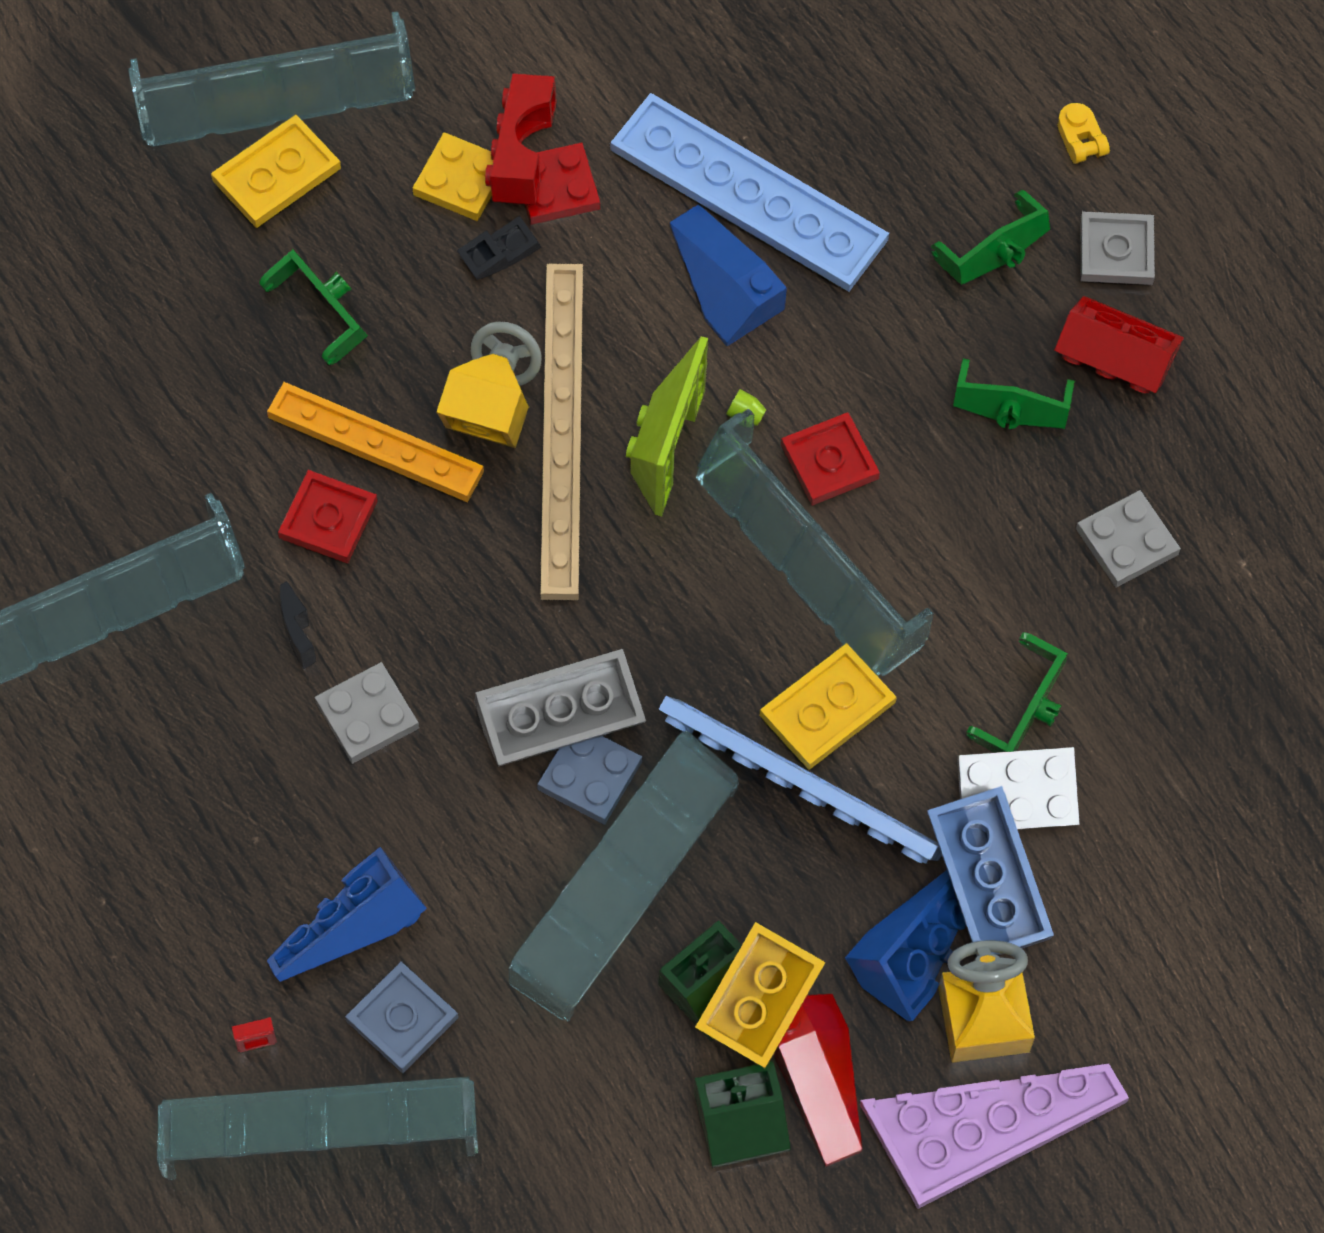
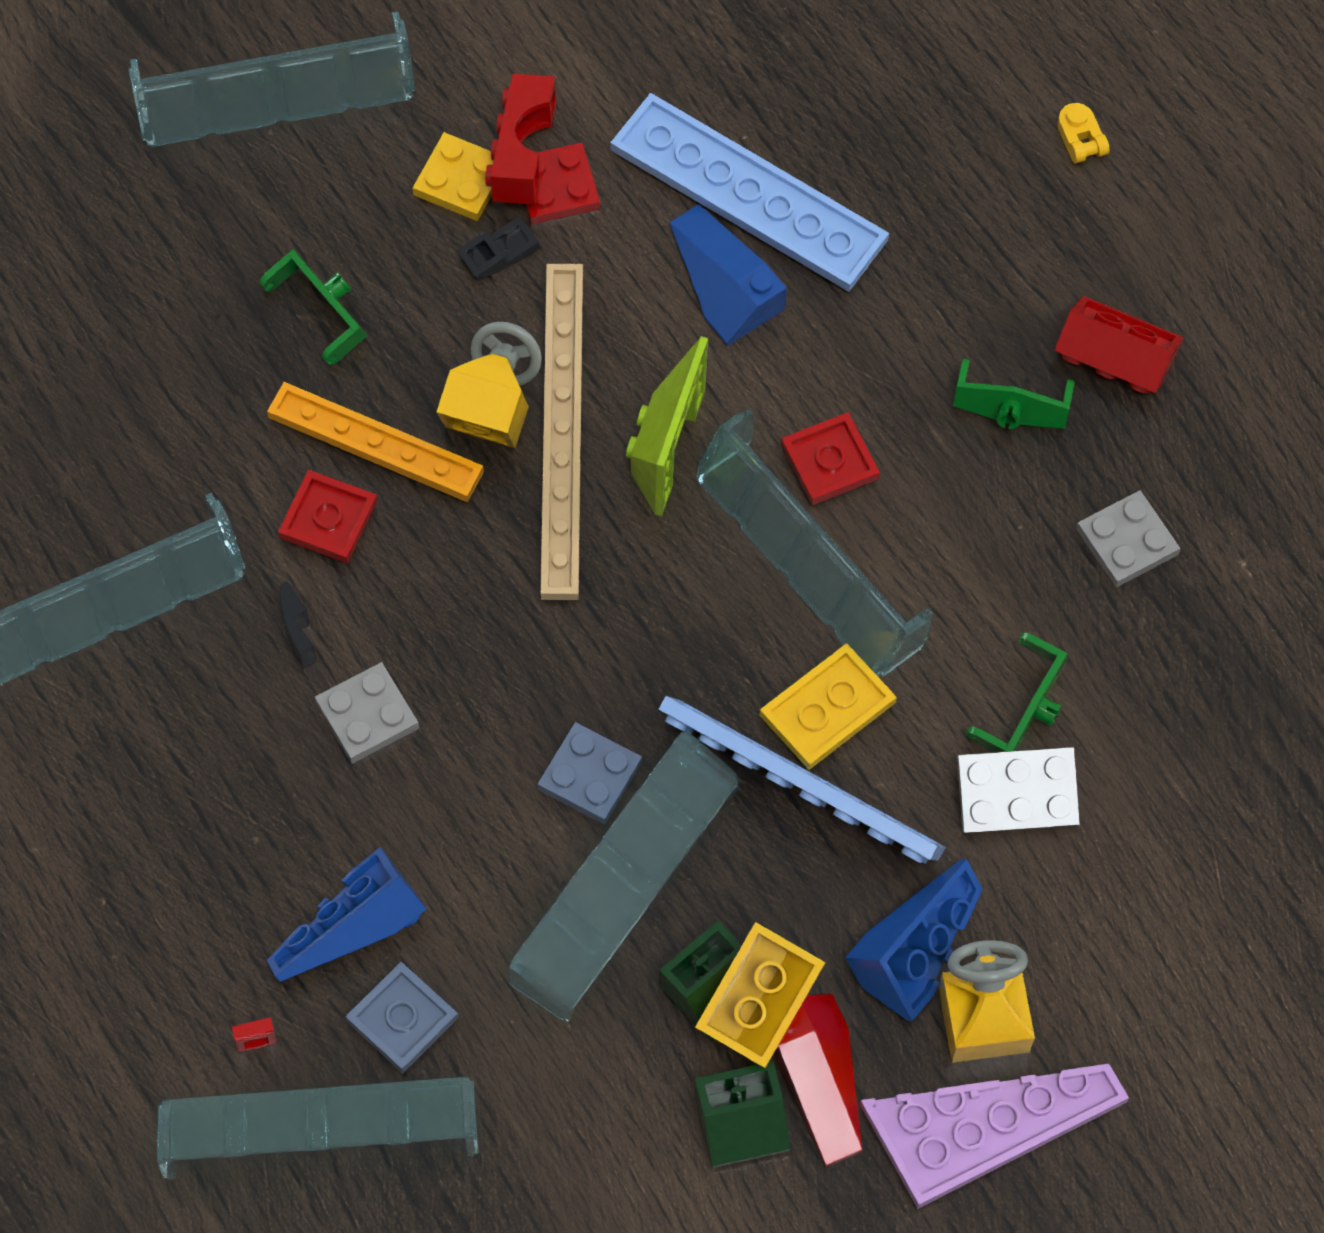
(276, 171): yellow plate -> none
(559, 707): light grey slope -> none
(746, 401): lime hose -> none
(990, 870): medium blue slope -> none
(1001, 246): green piece -> none
(1117, 248): light grey plate -> none

